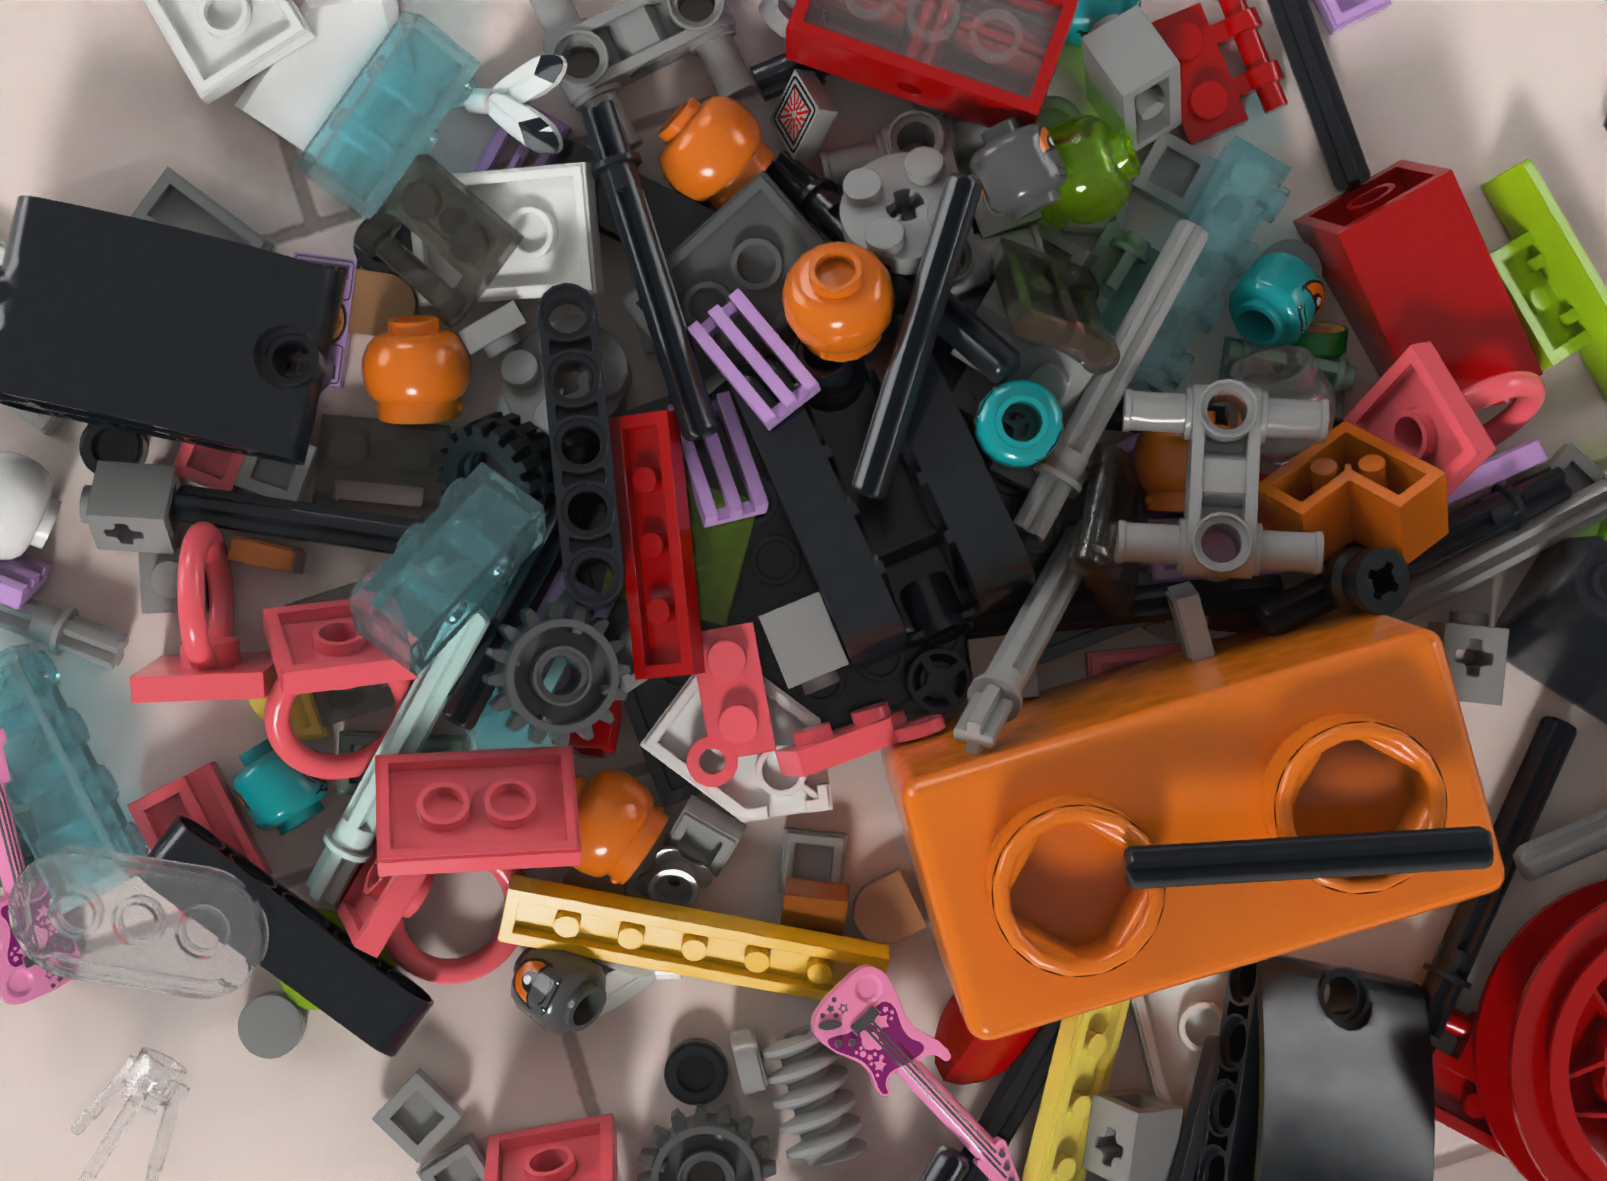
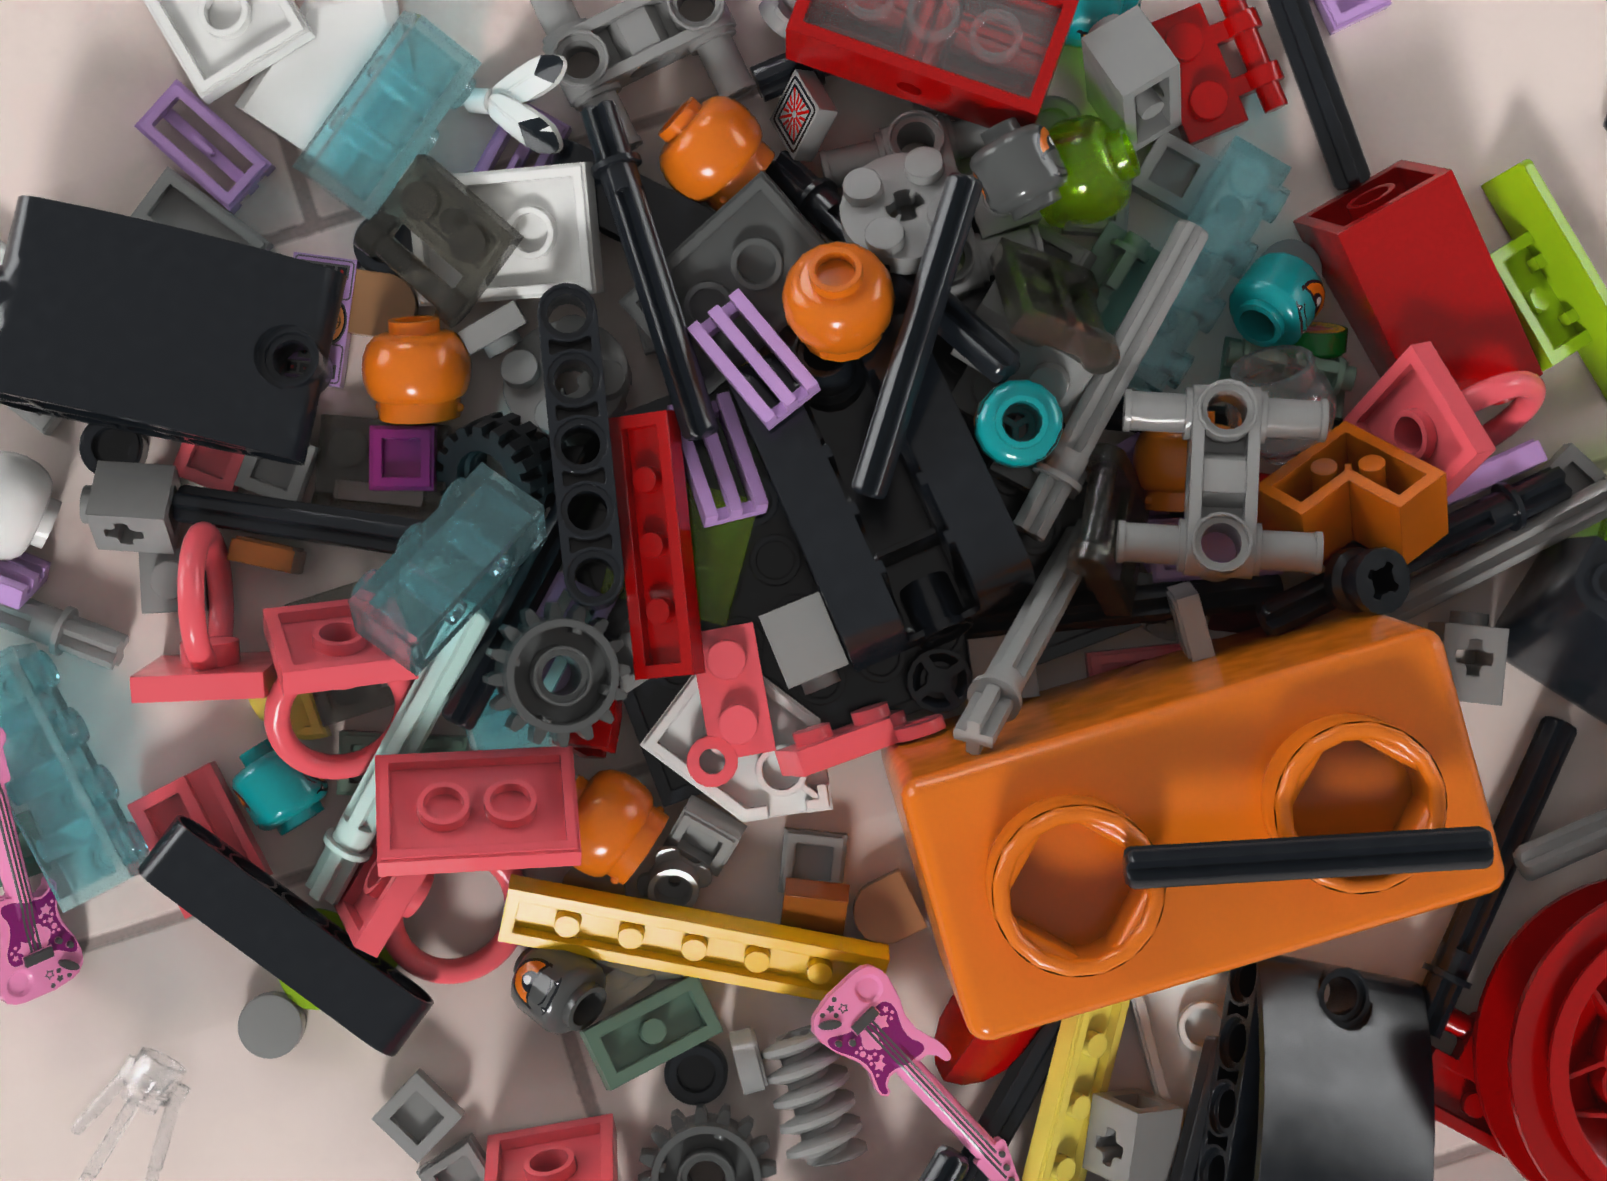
(138, 922): clear tile -> none
(245, 182): none -> lavender tile
(403, 458): none -> magenta tile
(651, 1031): none -> sand green hinge

